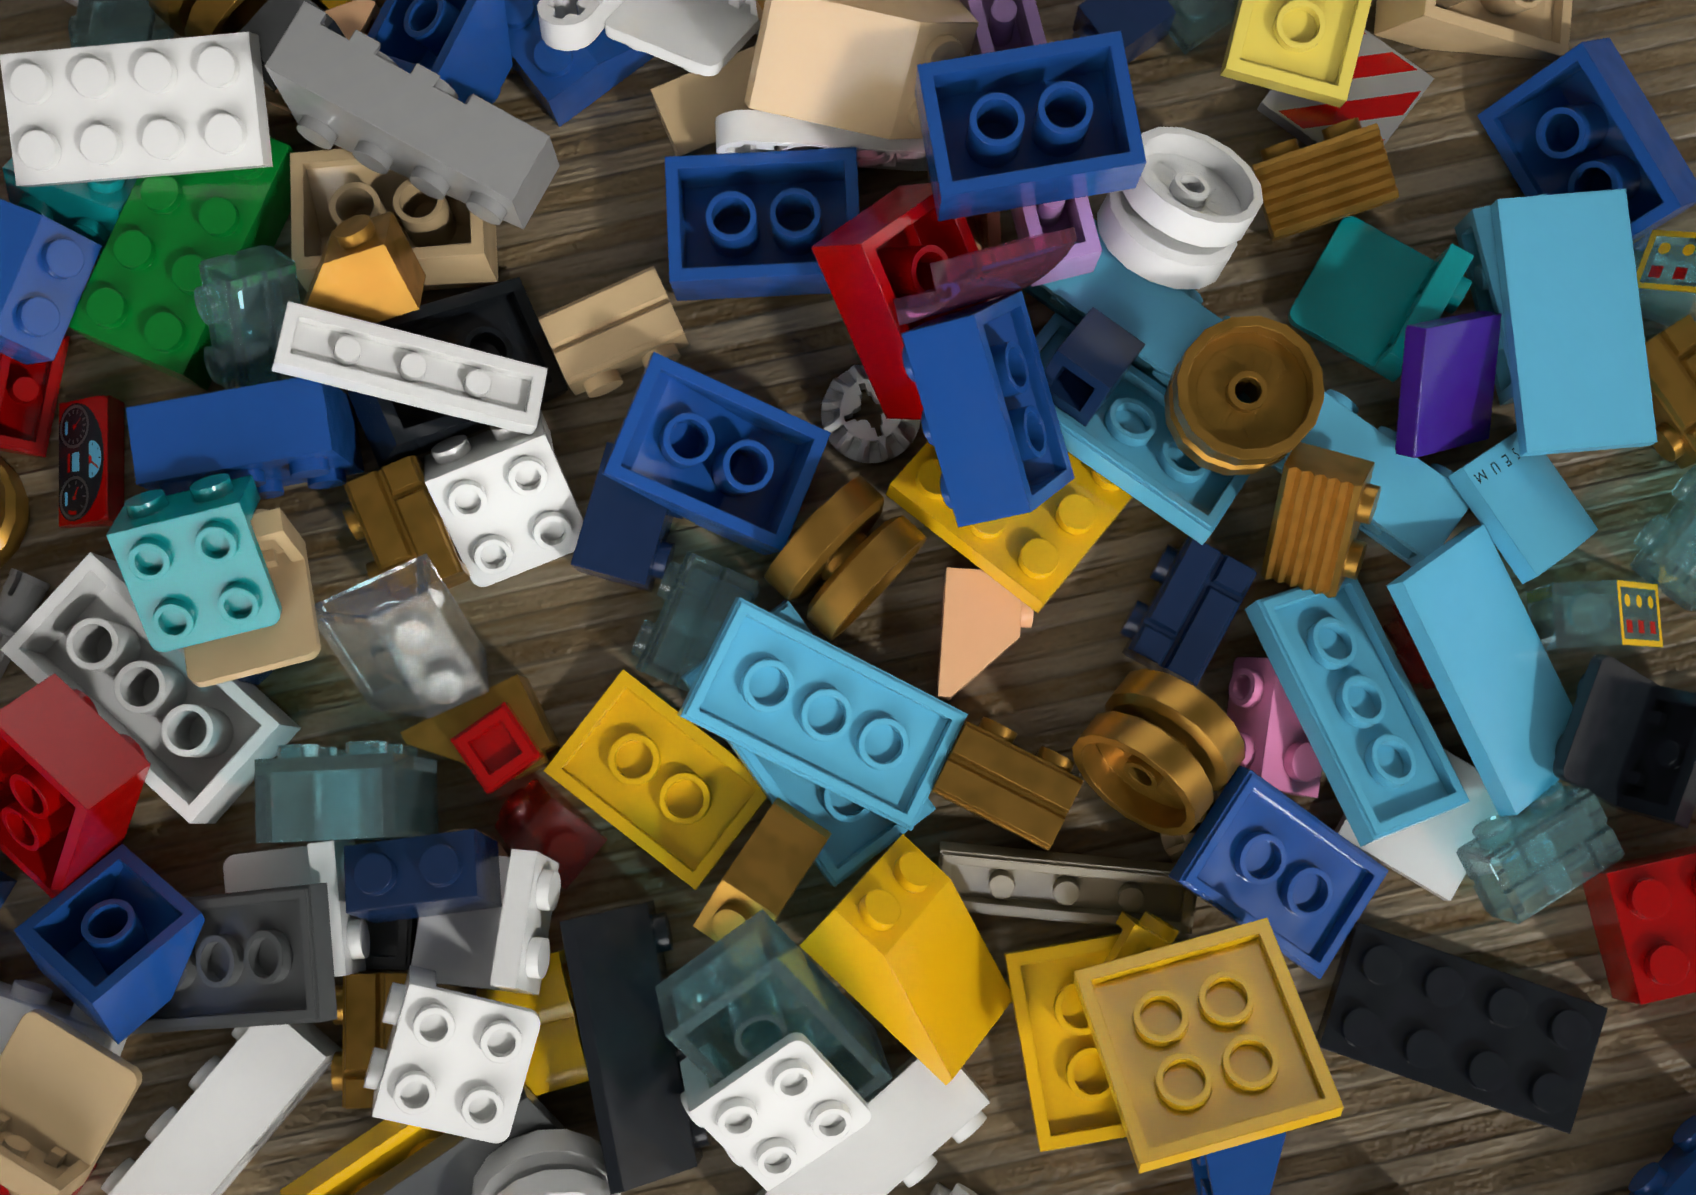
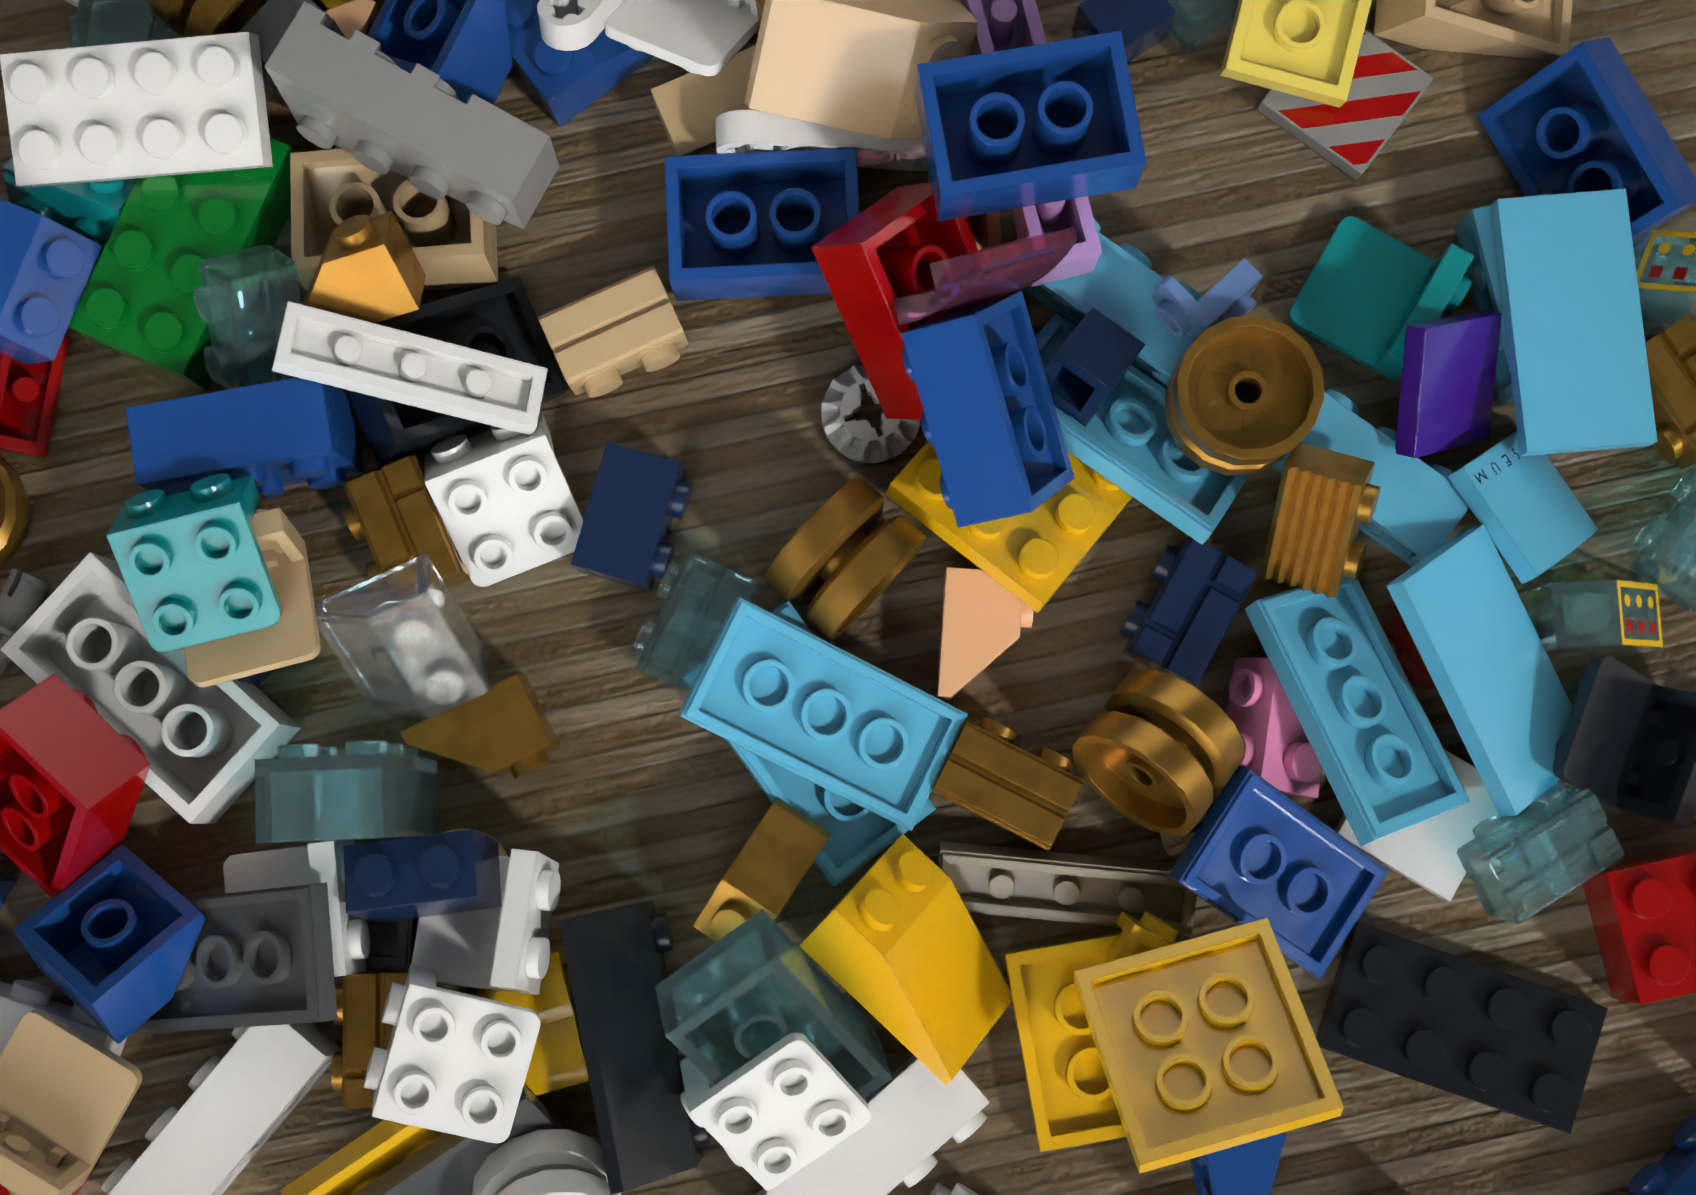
(91, 461): slope -> none
(497, 748): red tile -> none
(542, 823): clear red bracket -> none
(658, 779): yellow plate -> none
(716, 455): blue slope -> none
(1184, 210): white wheel -> none
(1226, 299): none -> medium blue bracket
(1325, 179): pearl gold brick -> none

